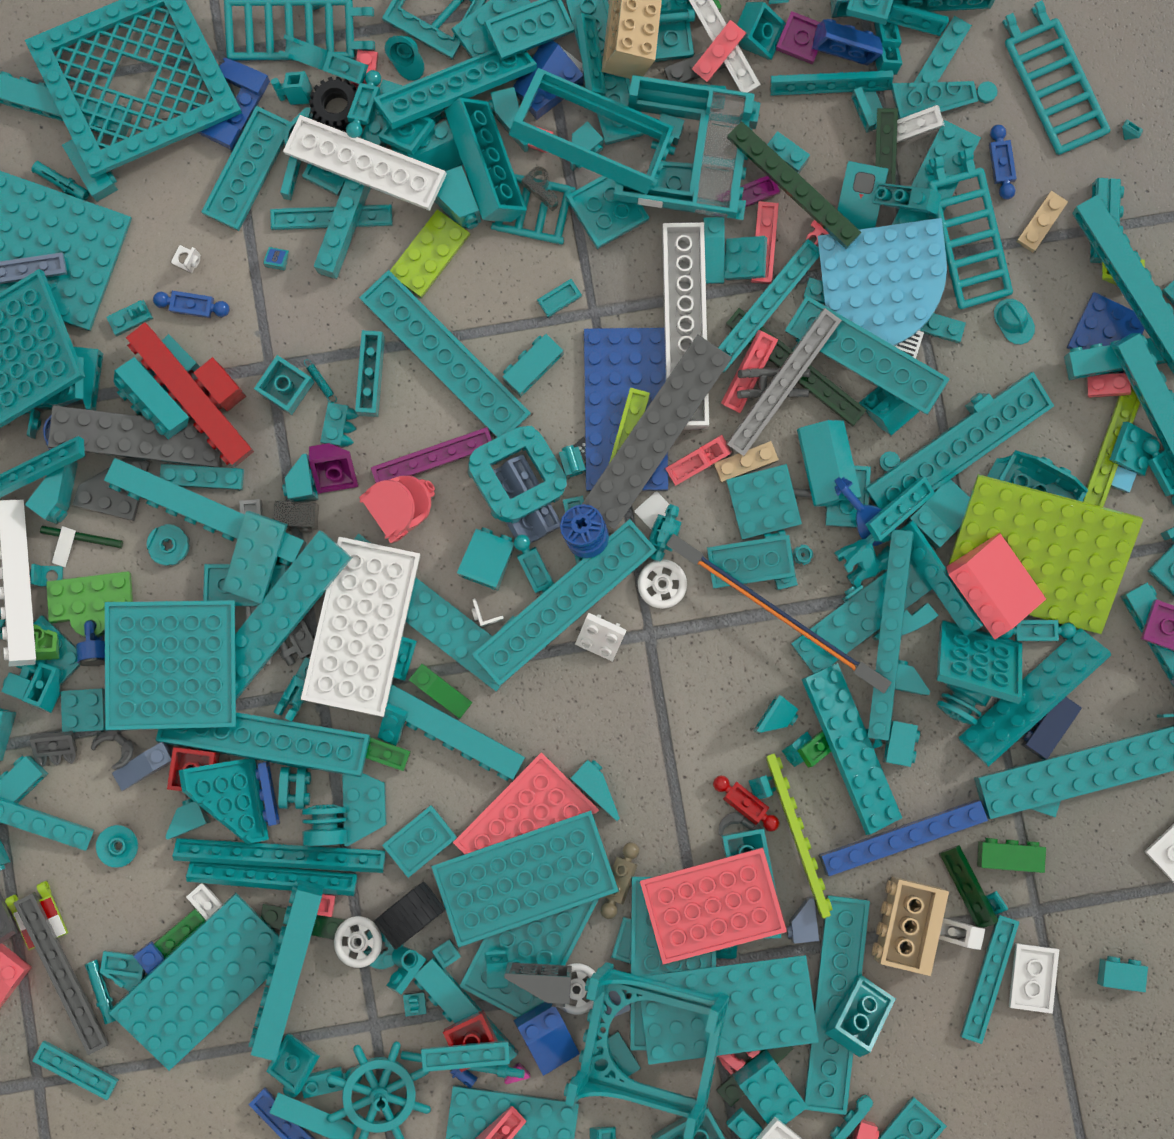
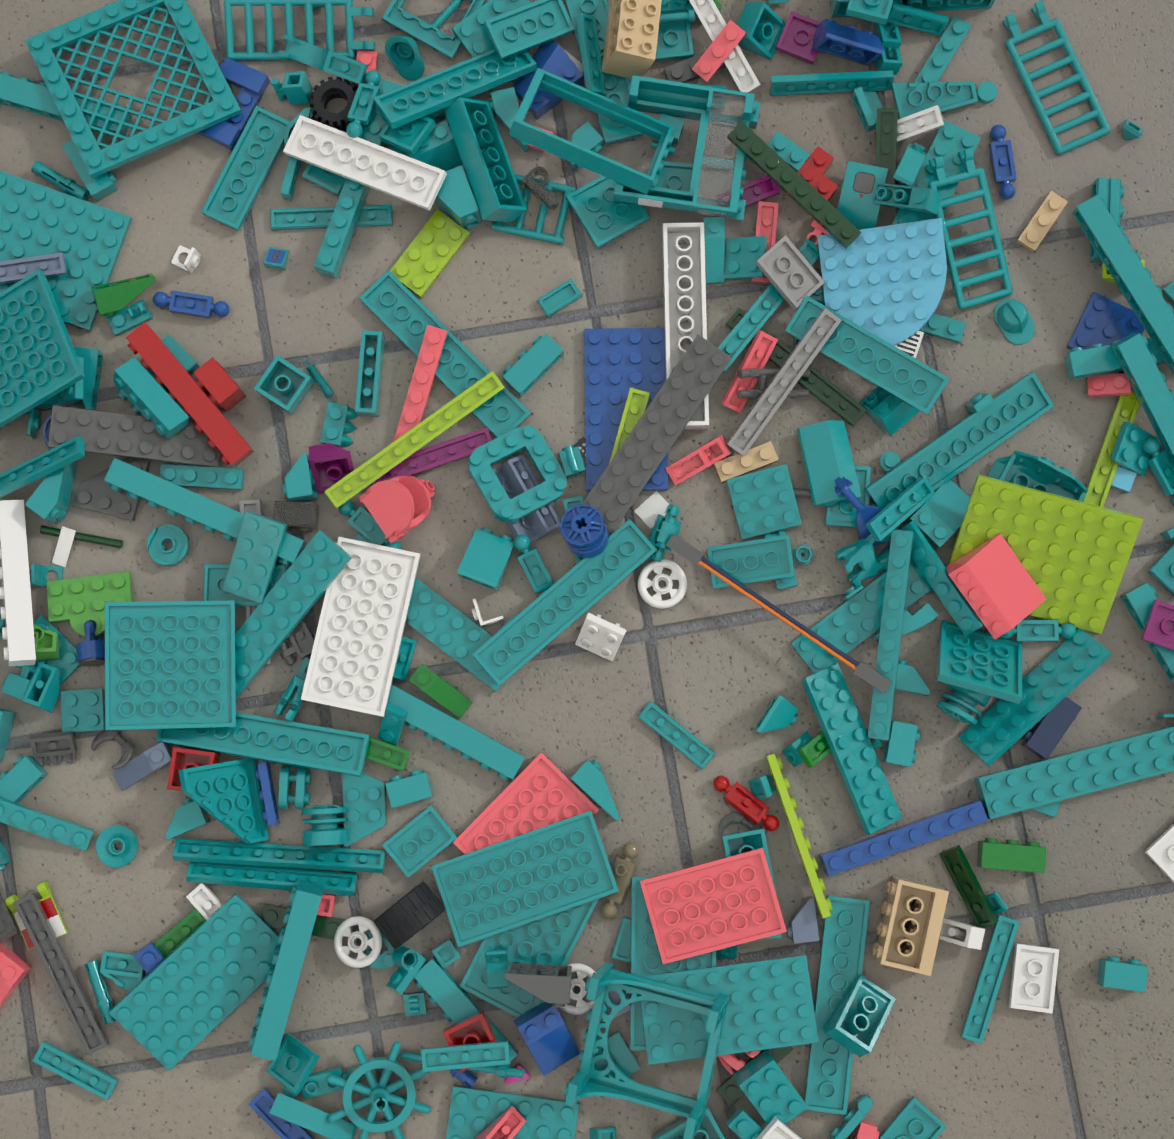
(118, 294): none -> green slope
(366, 525): none -> teal plate
(409, 789): none -> teal brick
(414, 439): none -> lime plate
(422, 380): none -> coral plate
(676, 735): none -> teal tile
(789, 272): none -> light grey plate
(814, 170): none -> red brick
(910, 163): none -> teal slope

